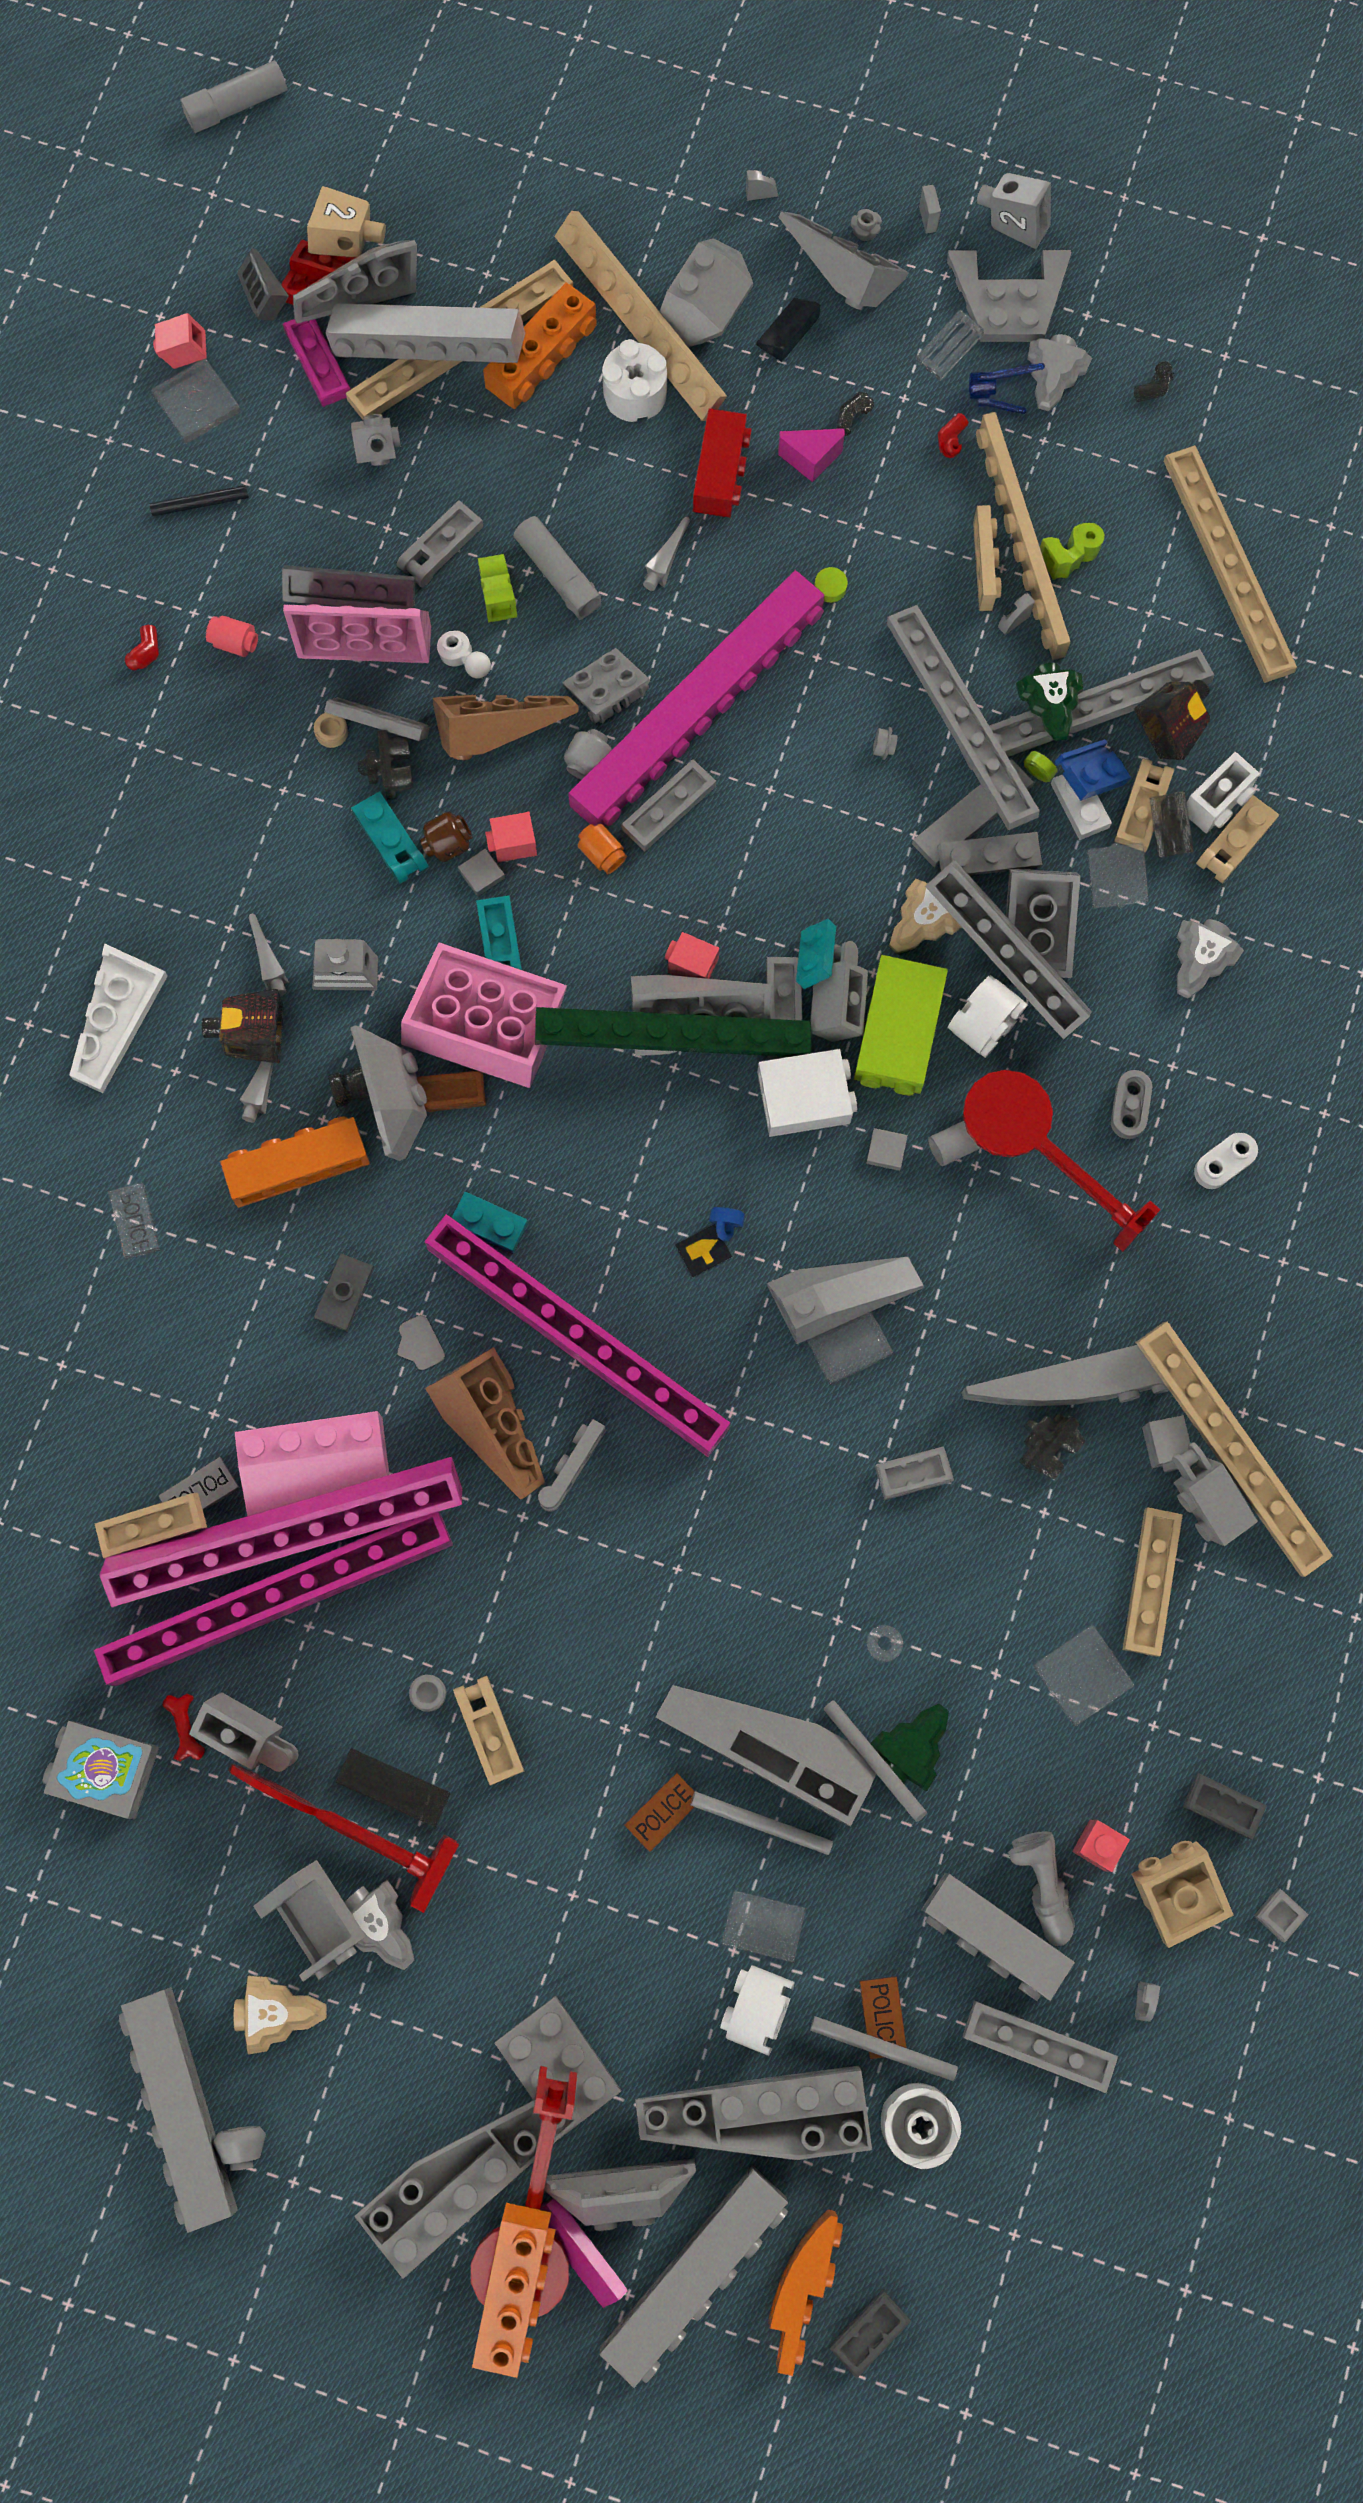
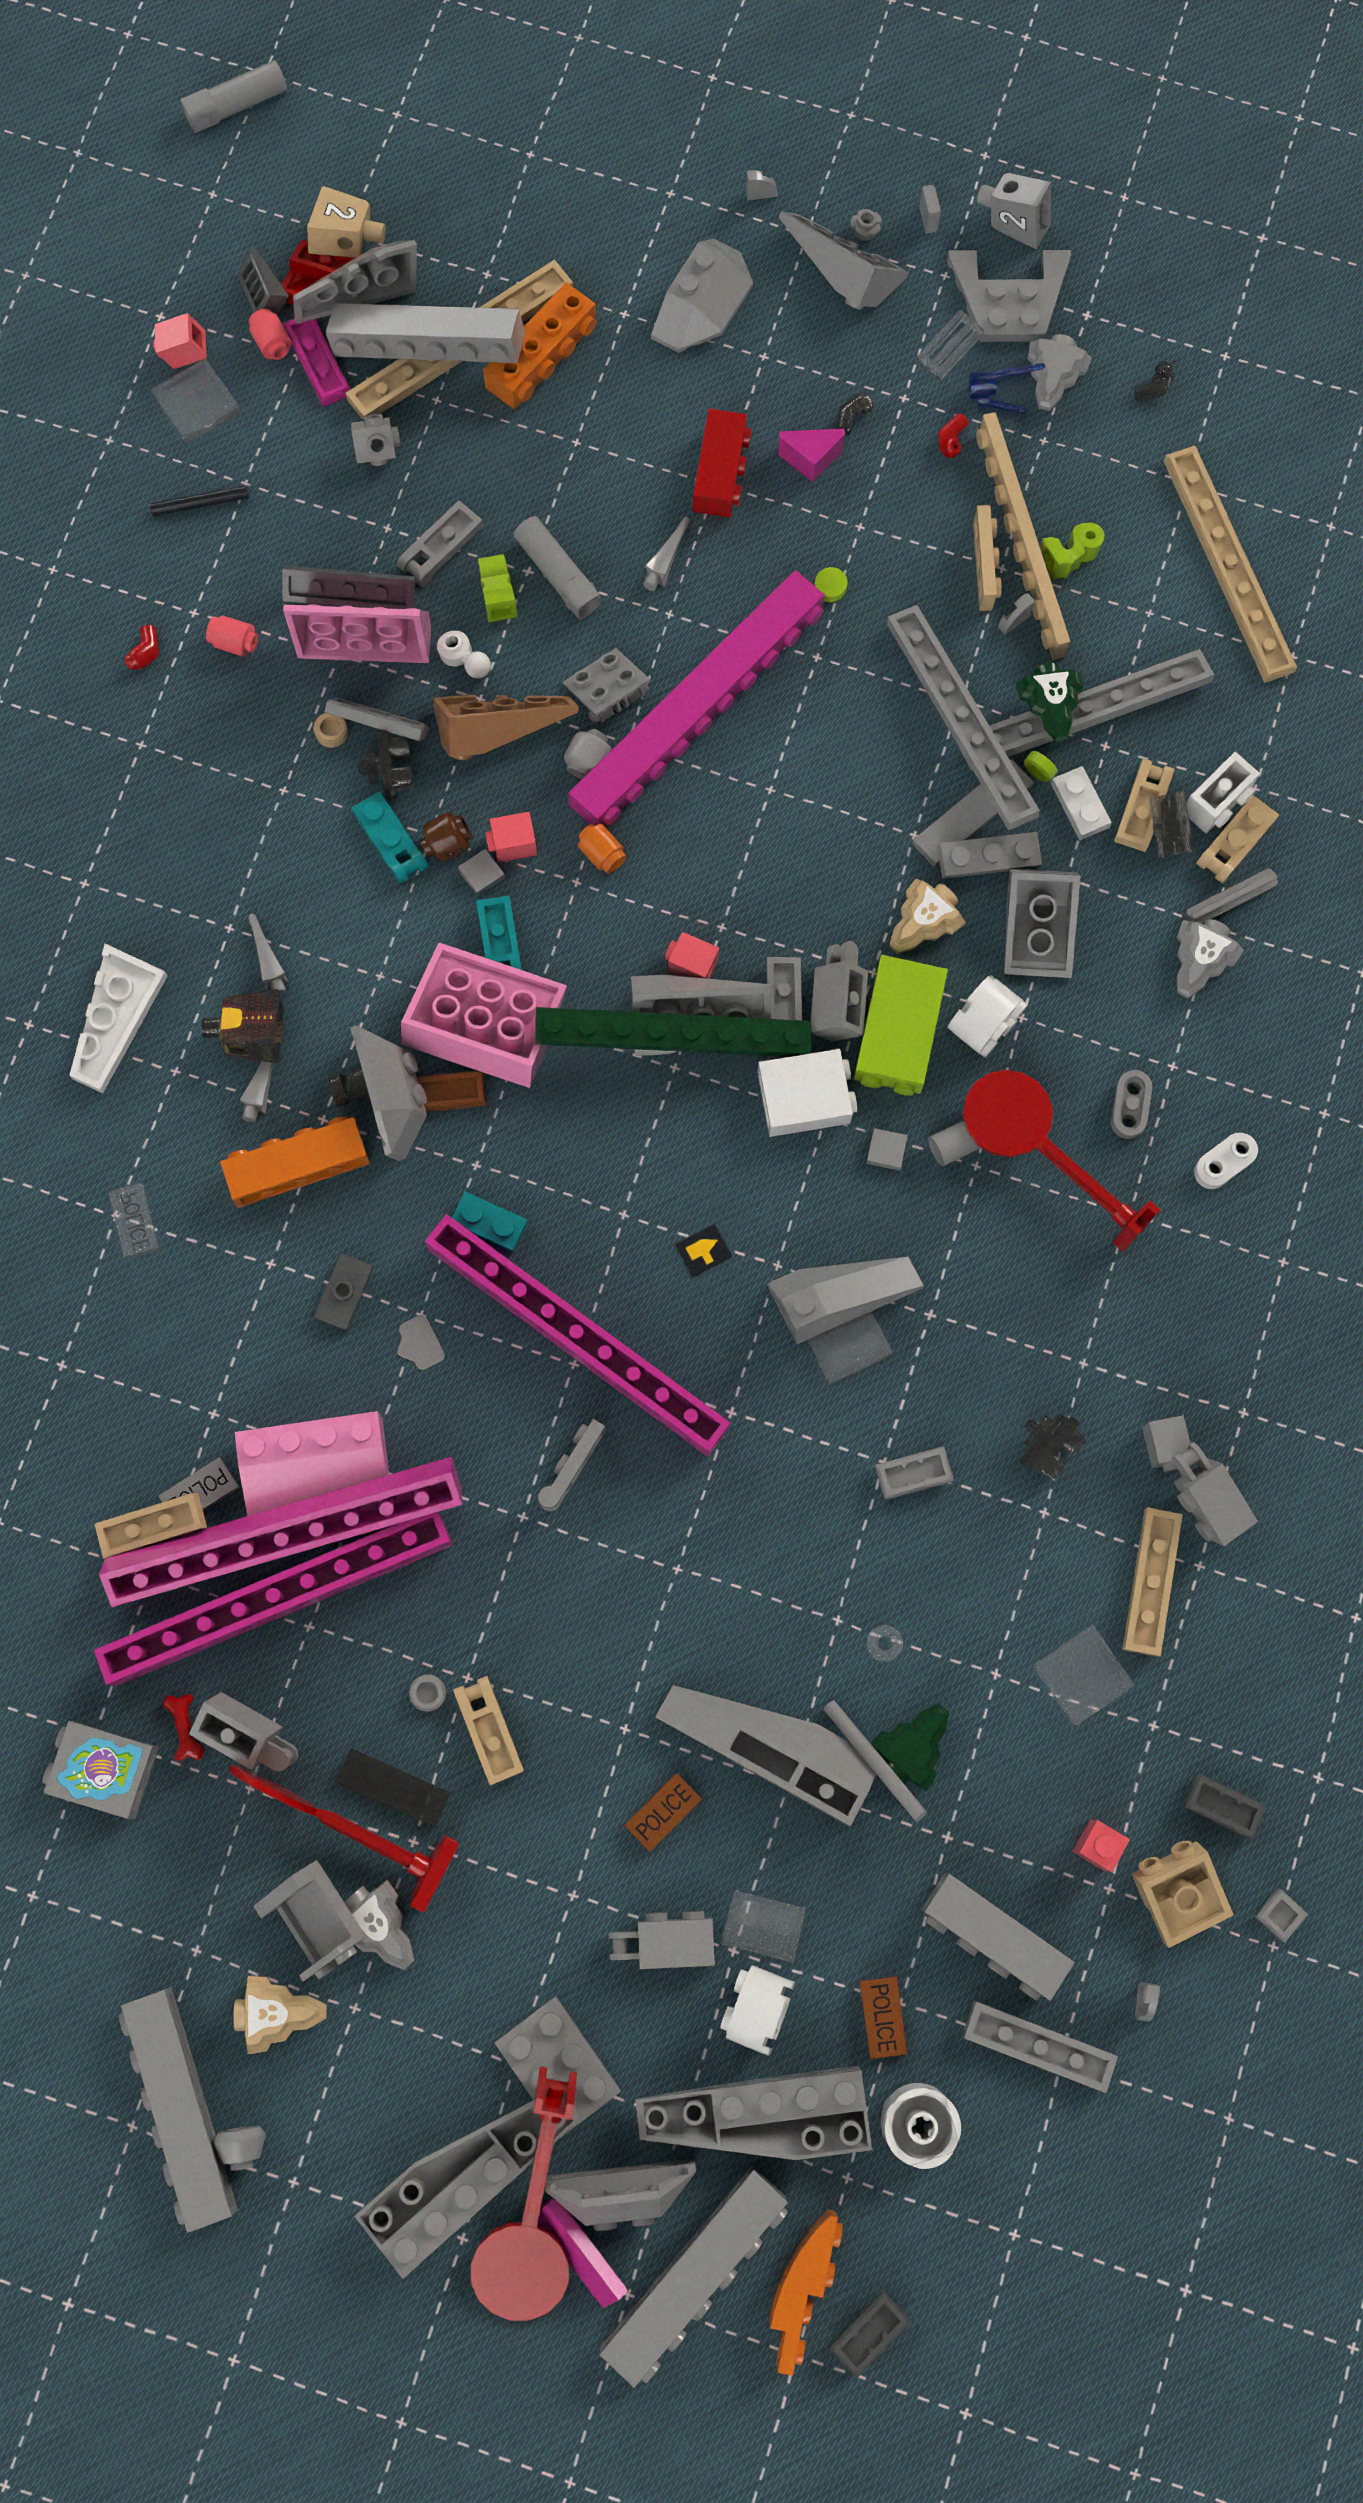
(269, 334): none -> coral brick
(344, 965): light grey torso -> none
(482, 1412): medium nougat wedge -> none
(512, 2289): orange brick -> none
(634, 381): white brick -> none
(639, 314): tan plate -> none
(668, 805): light grey plate -> none
(668, 1941): none -> light grey brick
(726, 1217): blue tile -> none
(761, 1823): light grey bar -> none
(789, 328): black slope -> none
(816, 953): teal plate -> none
(884, 743): light grey plate -> none
(884, 2048): light grey bar -> none
(1009, 949): light grey brick -> none
(1049, 1894): light grey piece -> none
(1079, 1381): light grey slope -> none
(1092, 770): blue plate -> none
(1117, 875): clear piece -> none
(1175, 717): clear smoke torso -> none
(1232, 896): none -> light grey axle
(1234, 1449): tan plate -> none

